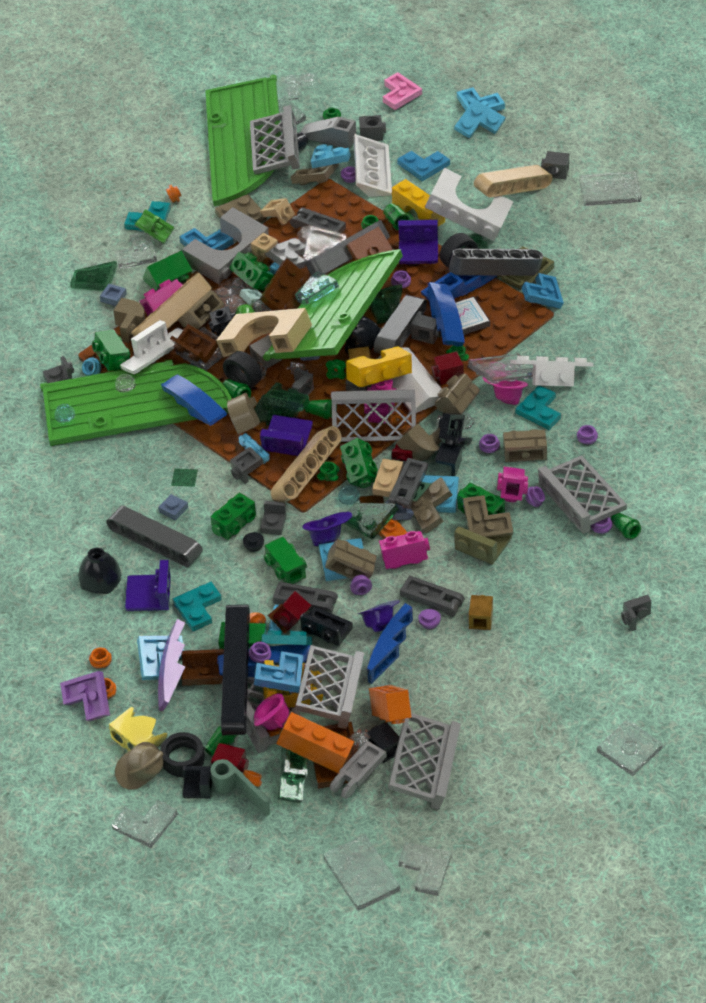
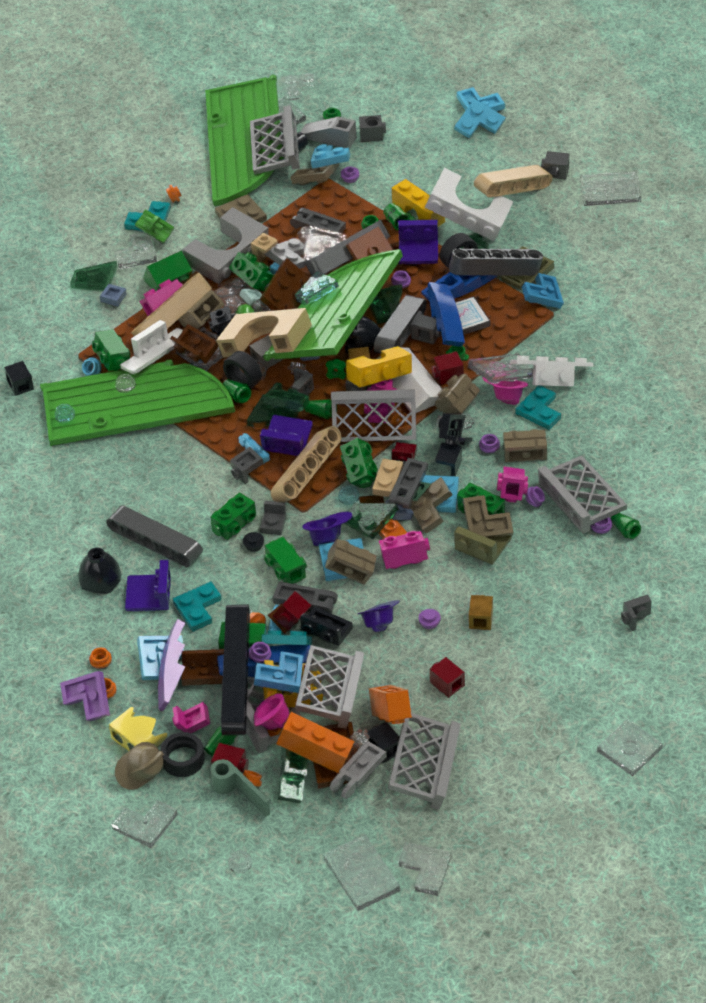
(19, 378): none -> black brick
(60, 372): dark grey bracket -> none
(128, 316): dark tan brick -> none
(173, 507): sand blue plate -> none
(184, 477): clear green sticker -> none
(191, 719): none -> dark pink bracket
(194, 399): blue slope -> none
(197, 782): black panel -> none
(216, 241): dark azure plate -> none
(242, 412): dark tan brick -> none
(278, 208): tan bracket -> none
(328, 471): green plate -> none
(360, 585): medium lavender plate -> none
(372, 166): white slope -> none
(387, 646): blue slope -> none
(401, 91): bright pink plate -> none
(420, 443): dark tan brick -> none
(421, 167): dark azure plate -> none
(432, 595): dark grey plate -> none
(447, 677): none -> dark red brick
(587, 434): medium lavender plate -> none

